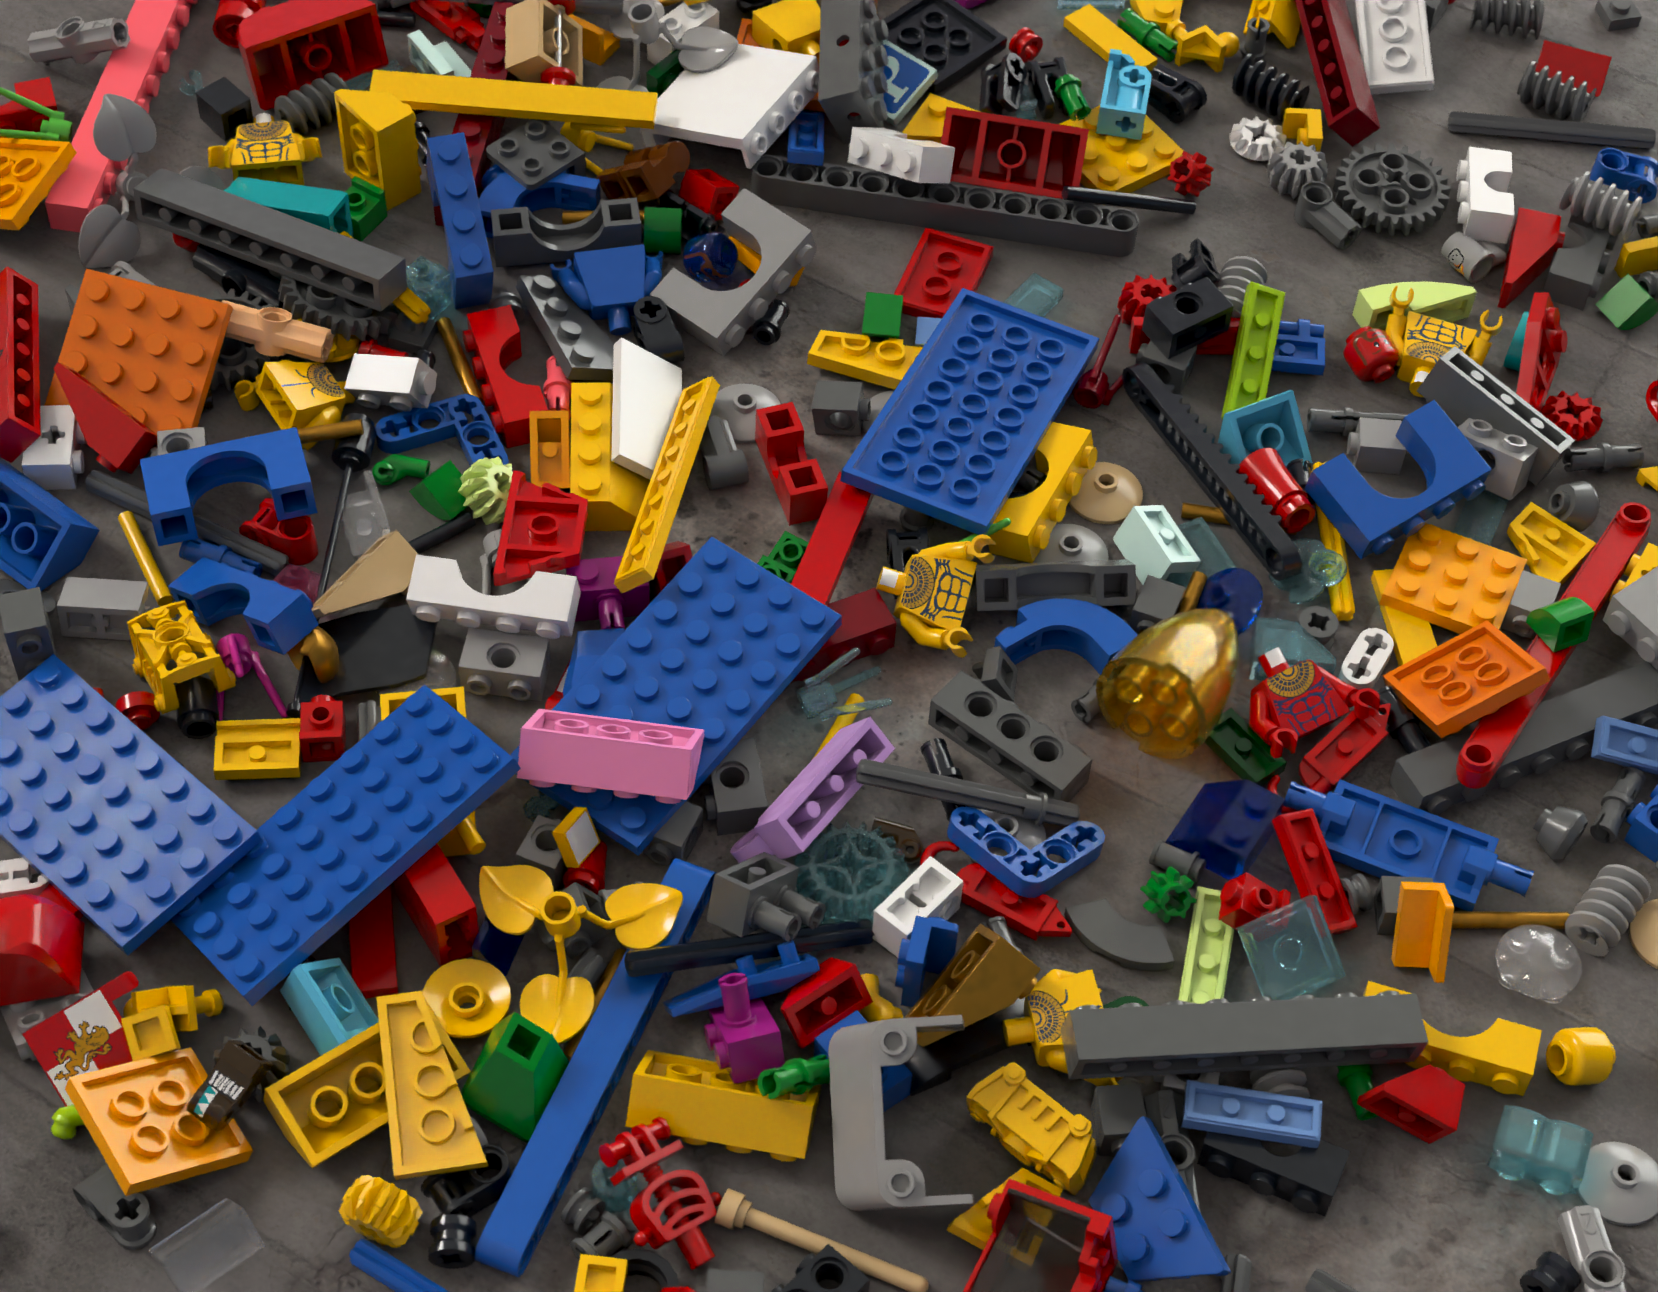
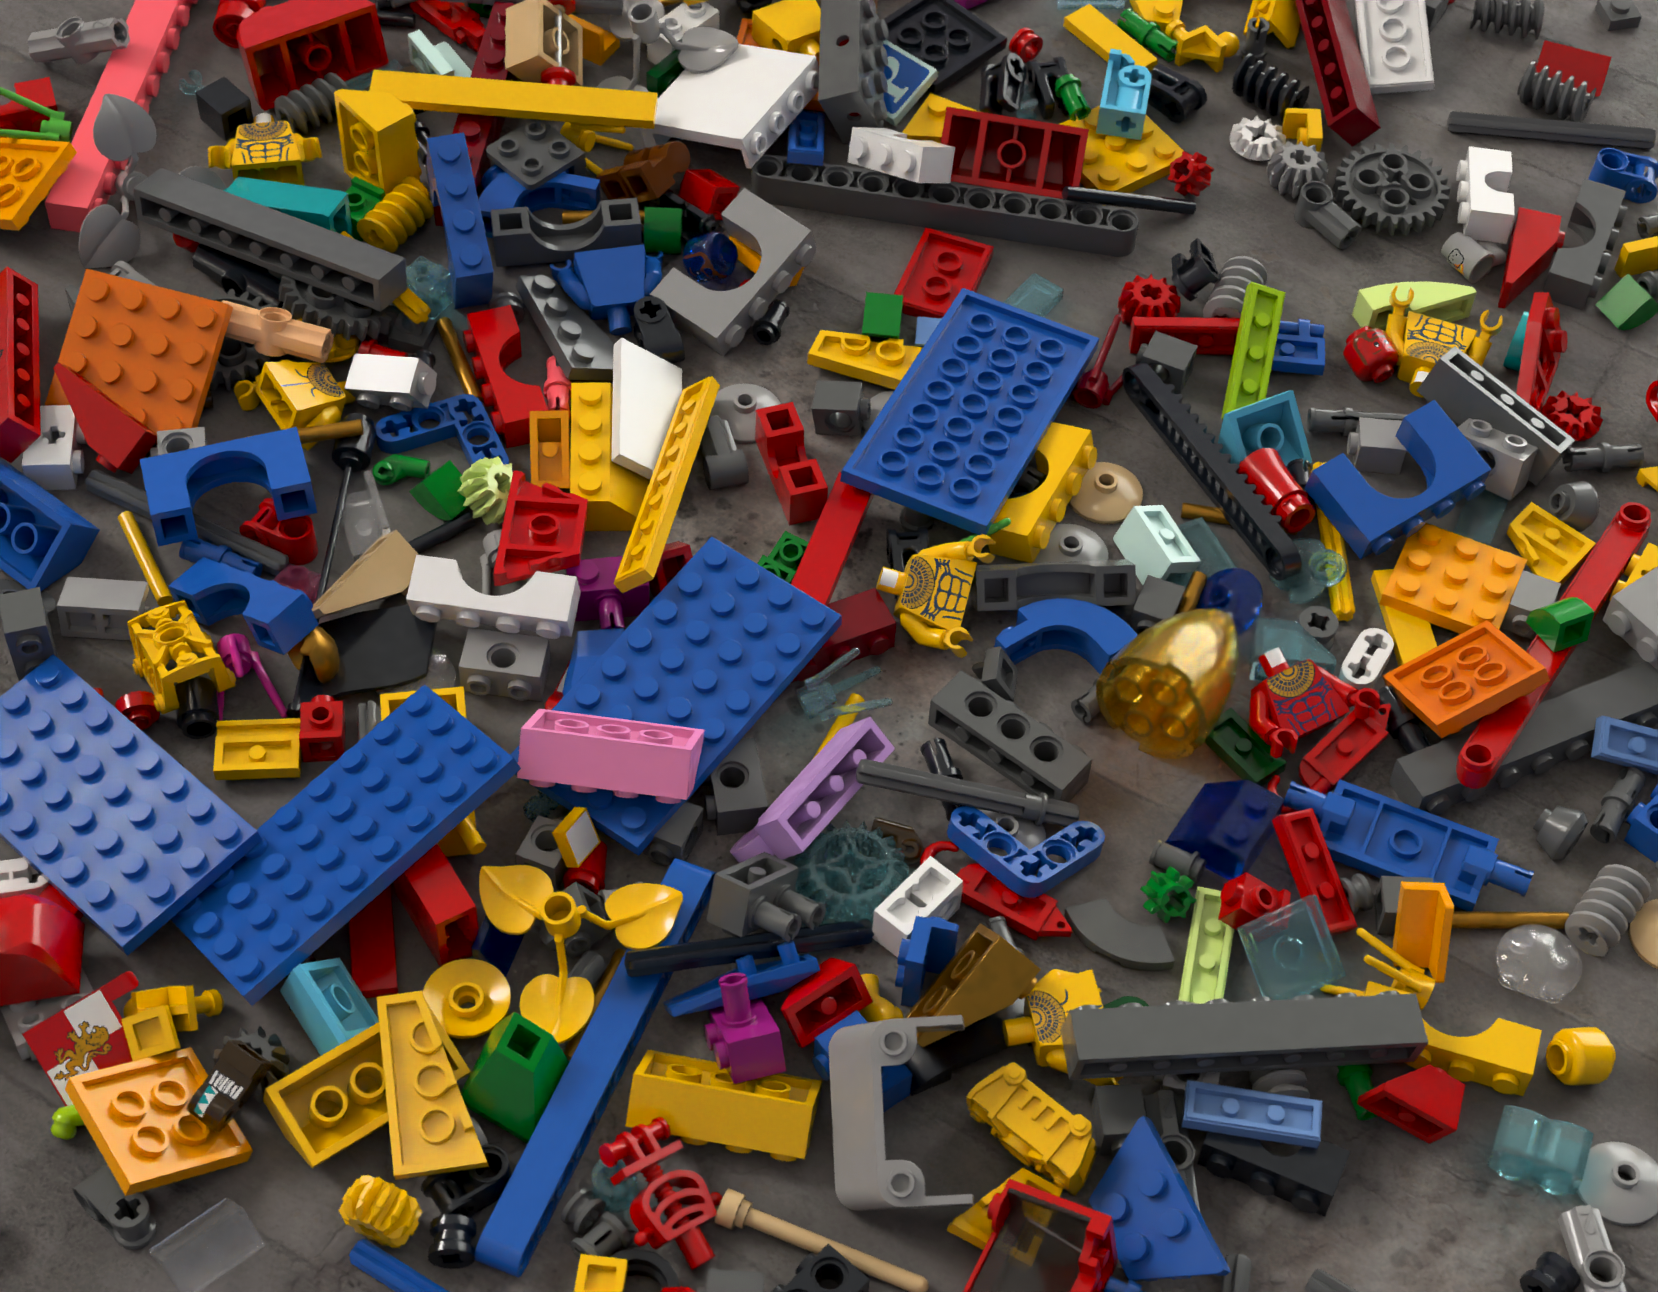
(396, 215): none -> yellow piece
(794, 1077): green pin -> none
(1187, 317): black brick -> none
(1408, 978): none -> yellow plant
(1602, 204): light grey piece -> none

